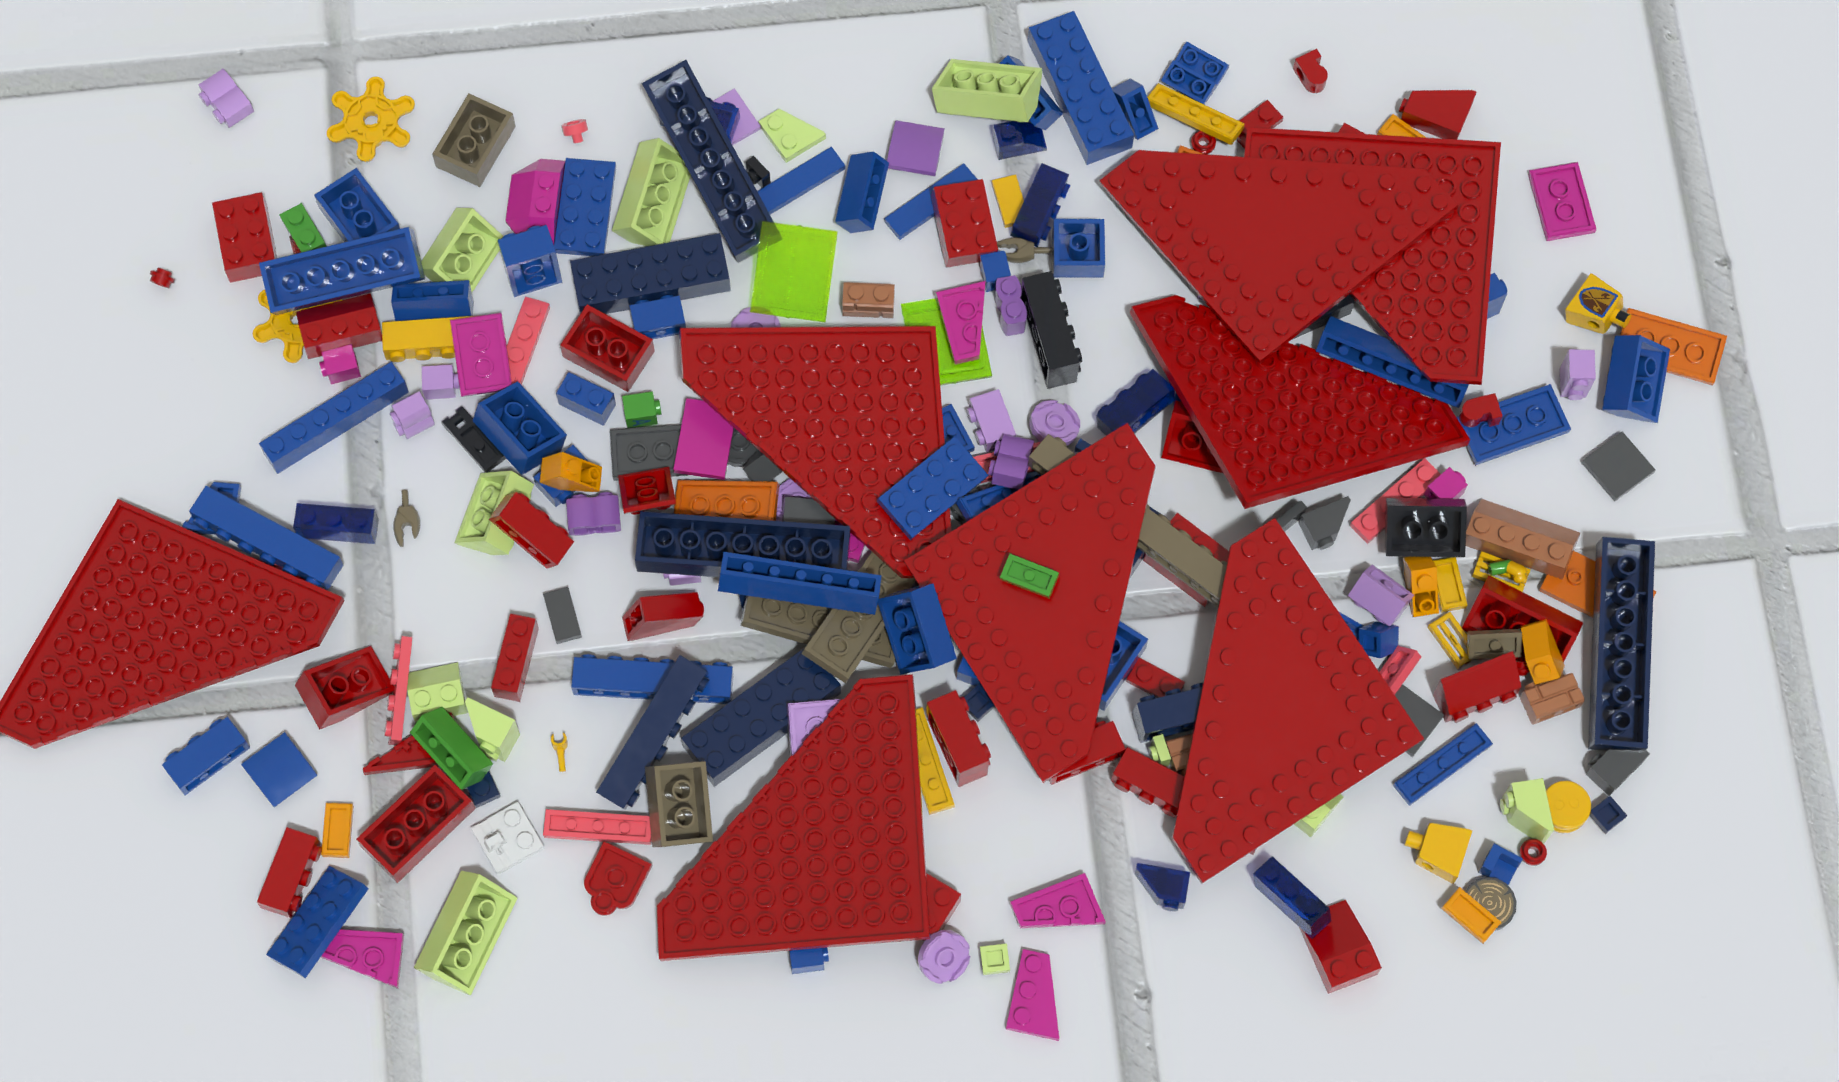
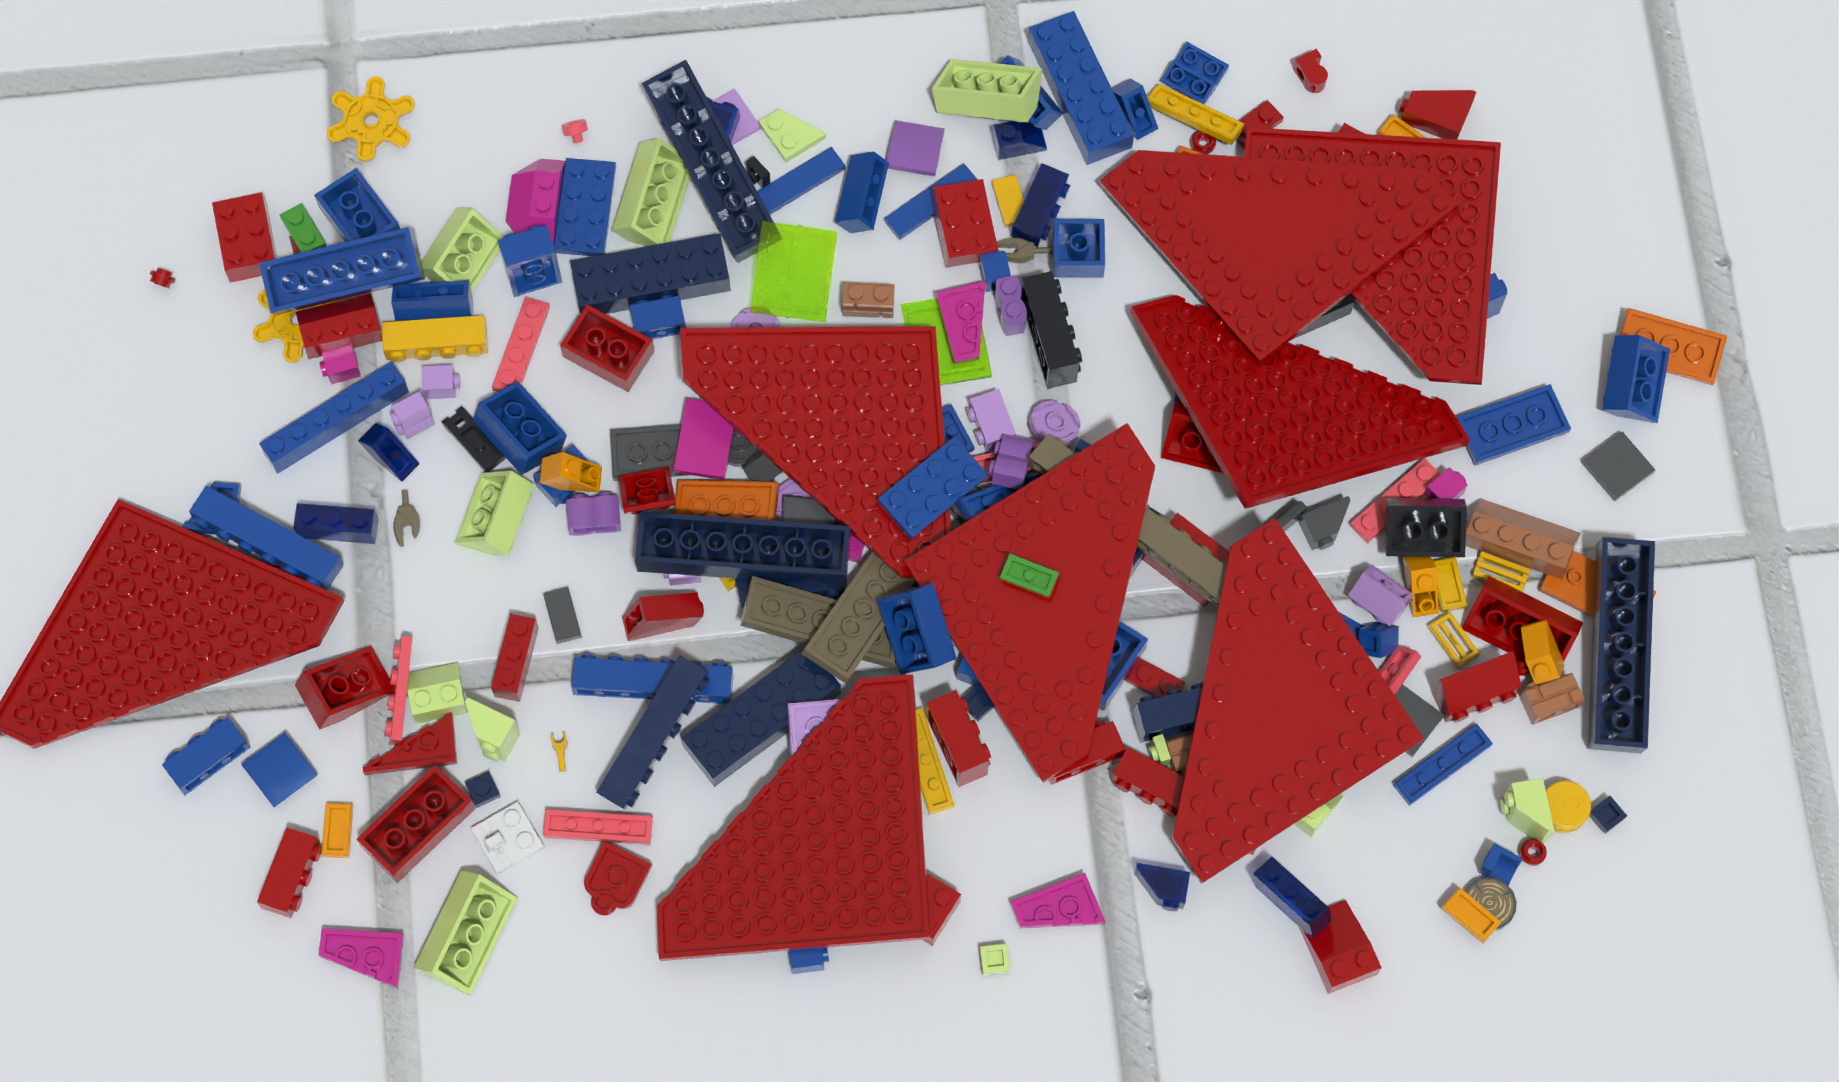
(225, 98): lavender brick -> none
(317, 921): blue plate -> none
(388, 451): none -> clear blue slope
(451, 748): bright green brick -> none
(474, 140): dark tan brick -> none
(481, 354): dark pink tile -> none
(531, 529): red brick -> none
(586, 398): blue brick -> none
(641, 409): bright green brick -> none
(679, 804): dark tan brick -> none
(799, 583): blue brick -> none
(944, 956): lavender tile -> none
(1033, 998): dark pink wing -> none
(1137, 404): clear blue brick -> none
(1384, 359): blue brick -> none
(1440, 849): yellow torso -> none
(1481, 409): red leg -> none
(1493, 643): dark tan plate -> none
(1510, 567): arm -> none
(1562, 201): dark pink tile -> none
(1577, 374): lavender brick -> none
(1597, 306): yellow torso -> none
(1614, 767): dark grey slope -> none

